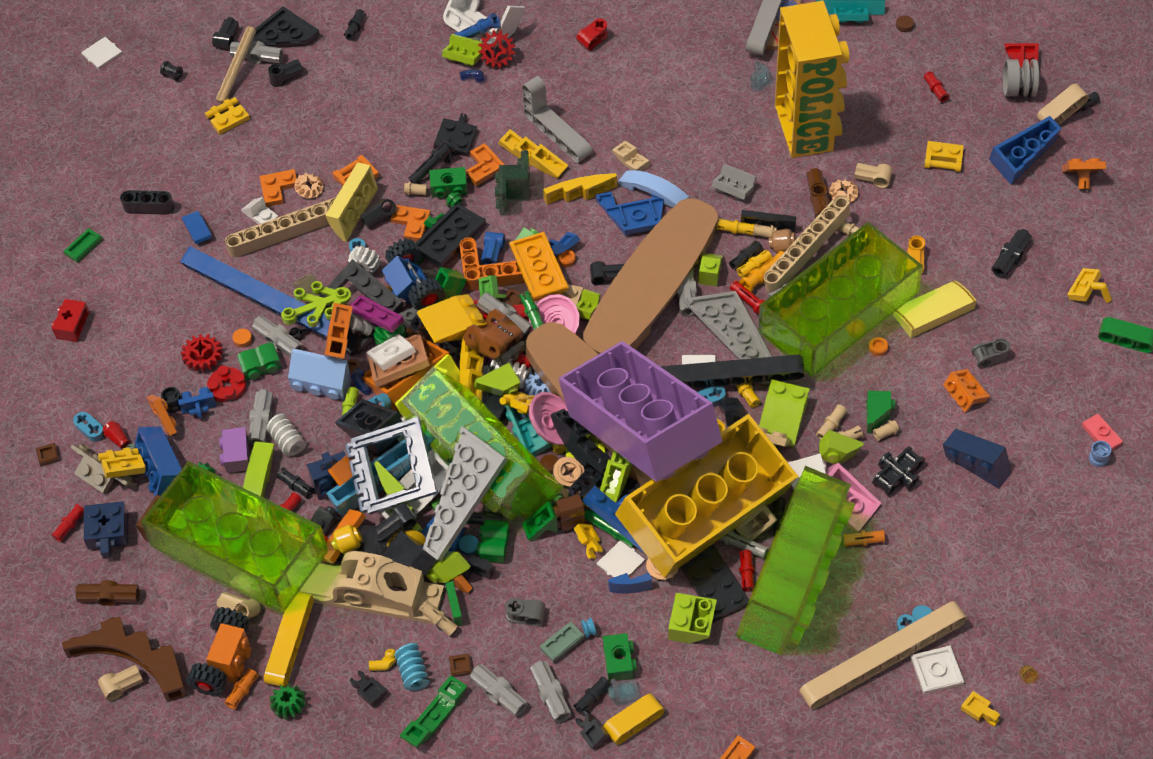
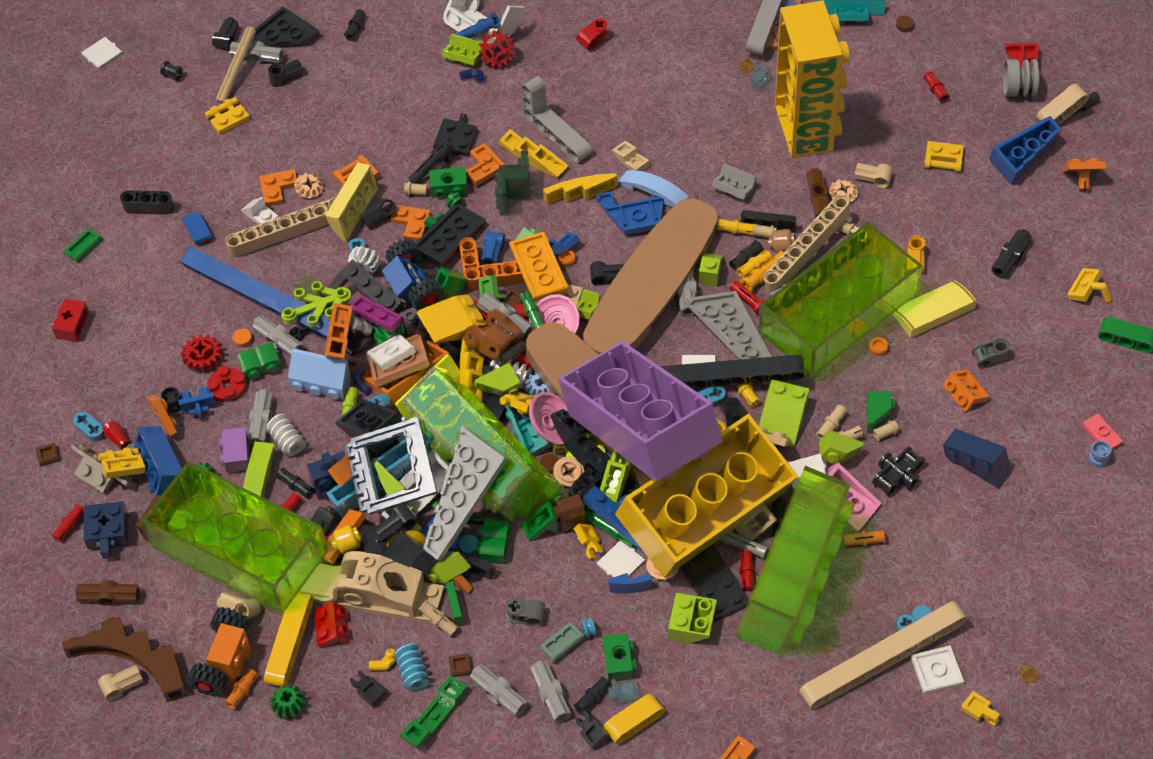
(331, 624): none -> red bracket
(749, 64): none -> clear yellow hinge

